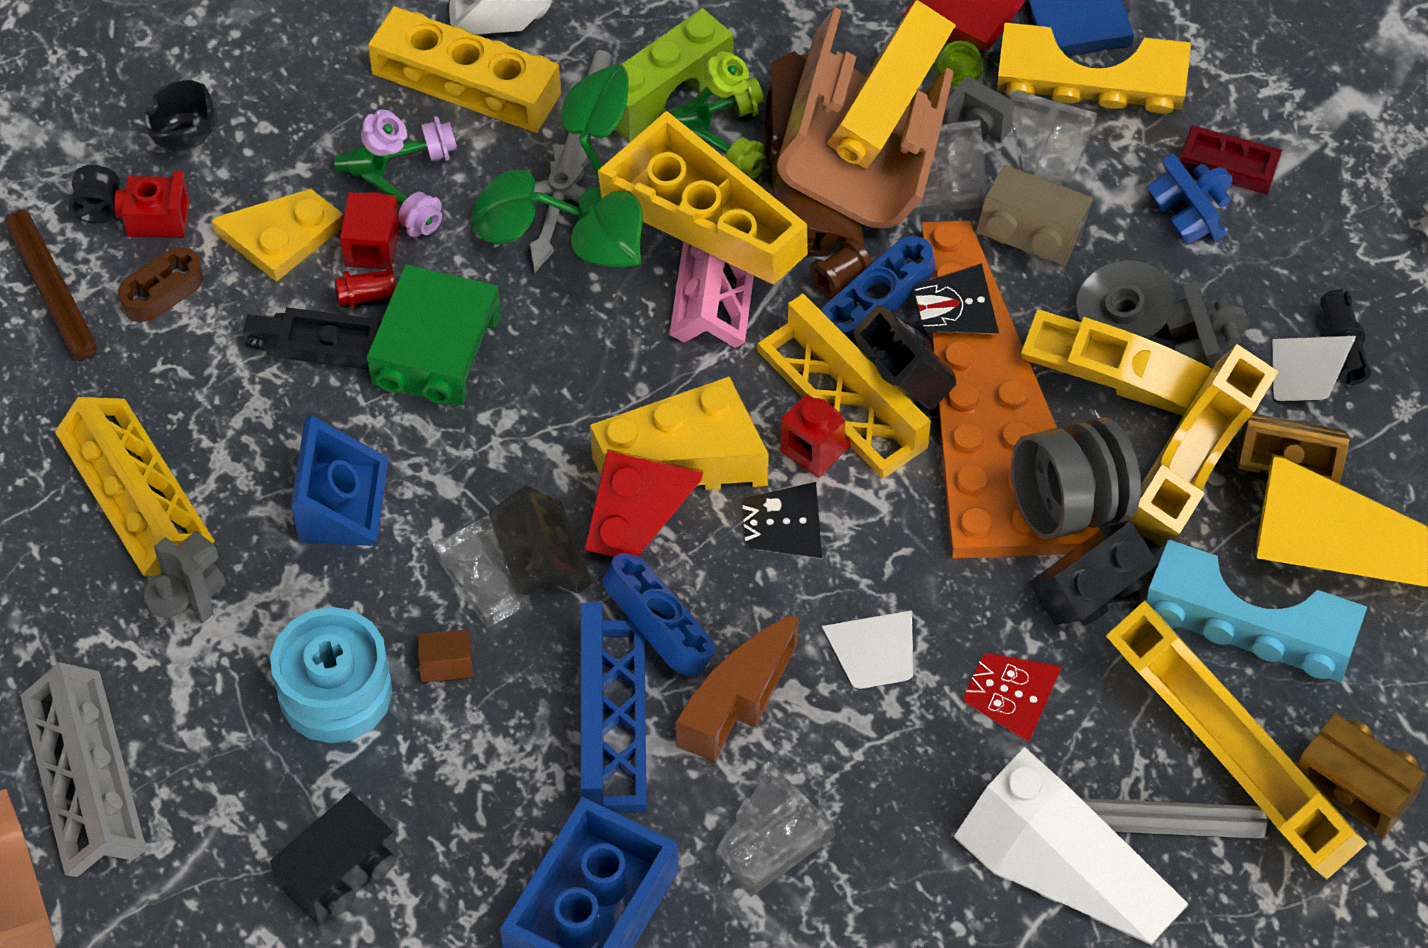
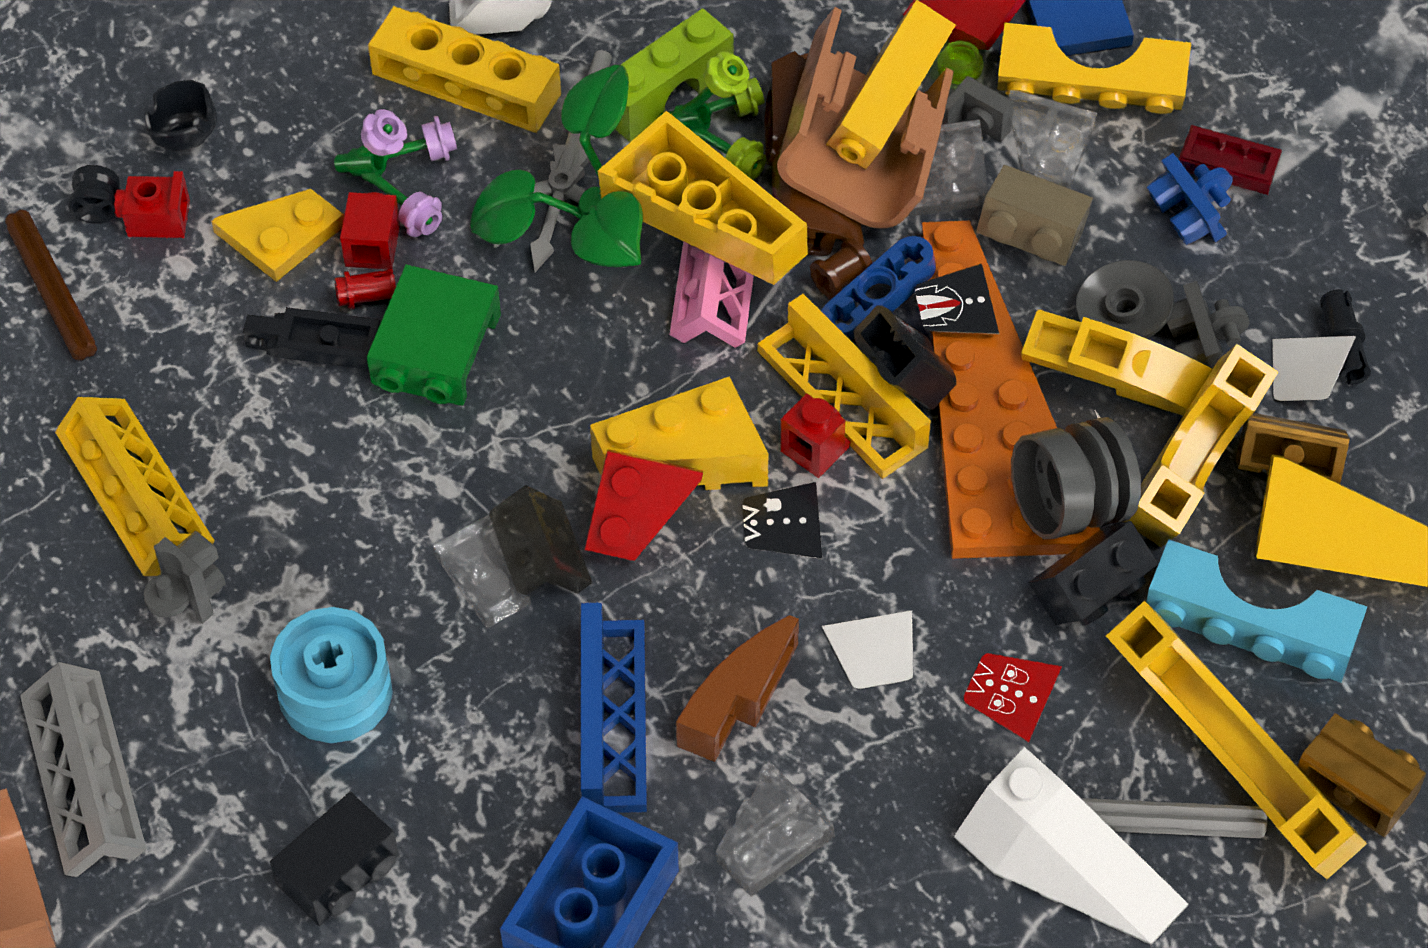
(160, 284): reddish brown beam -> none
(337, 487): blue slope -> none
(445, 655): dark orange slope -> none
(679, 636): blue beam -> none

